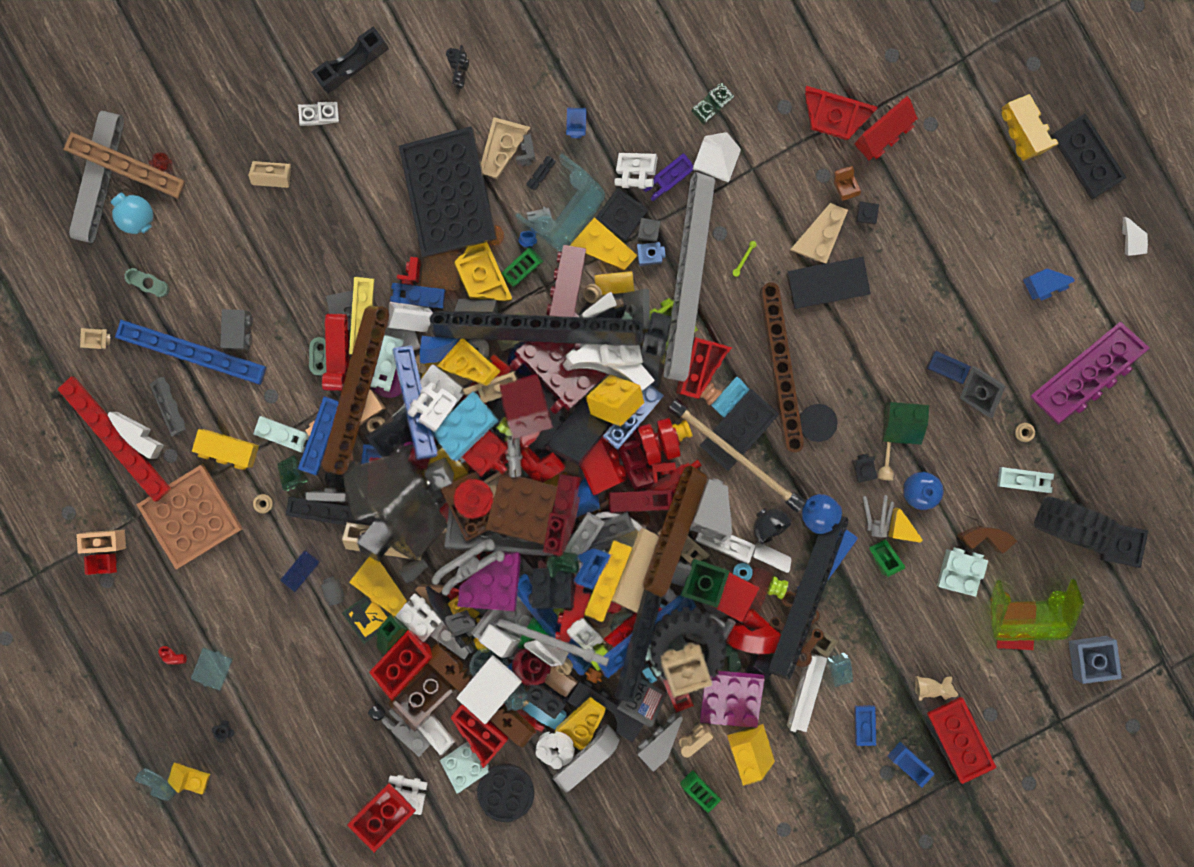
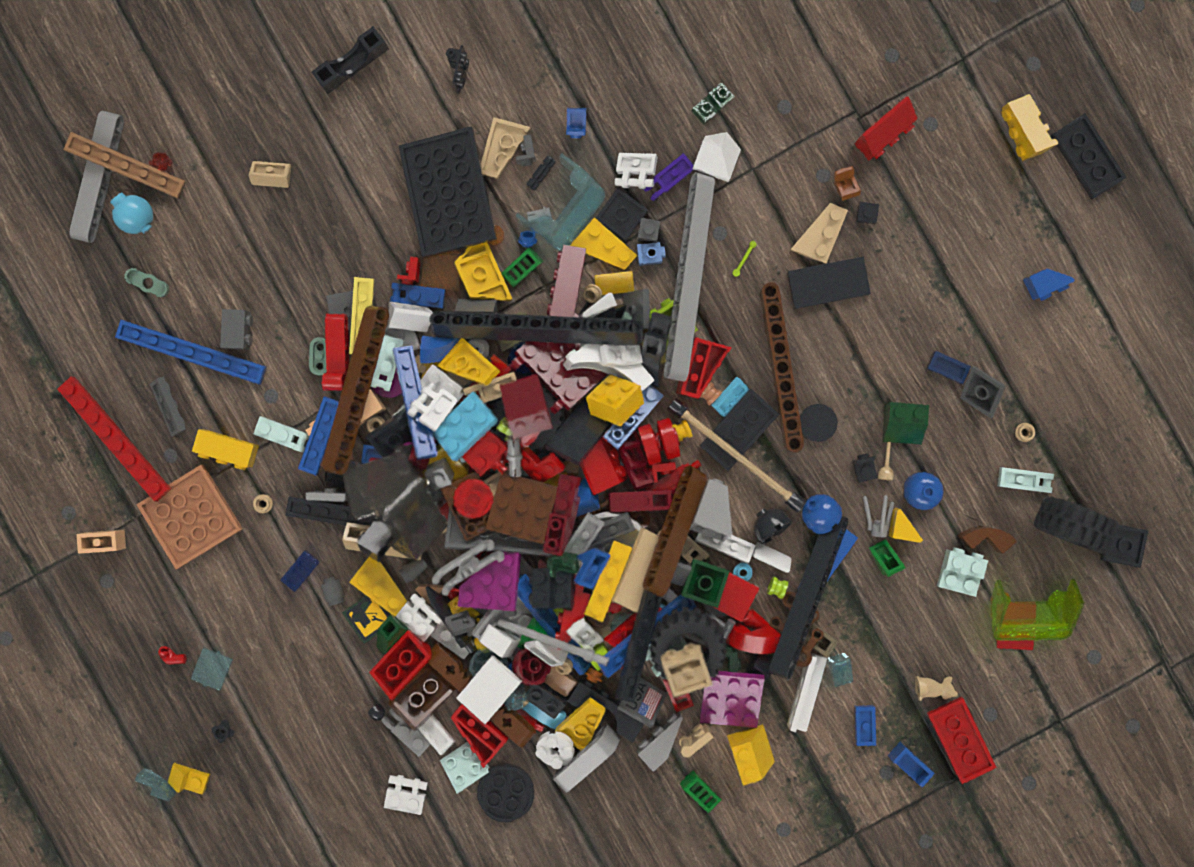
(94, 338): tan bracket -> none
(100, 564): red bracket -> none
(136, 435): white slope -> none
(290, 474): clear green slope -> none
(318, 113): white slope -> none
(381, 817): red slope -> none
(649, 673): medium azure tile -> none
(761, 579): clear red tile -> none
(835, 113): red wing -> none
(1090, 373): magenta plate -> none
(1095, 659): sand blue brick -> none
(1135, 238): white slope -> none

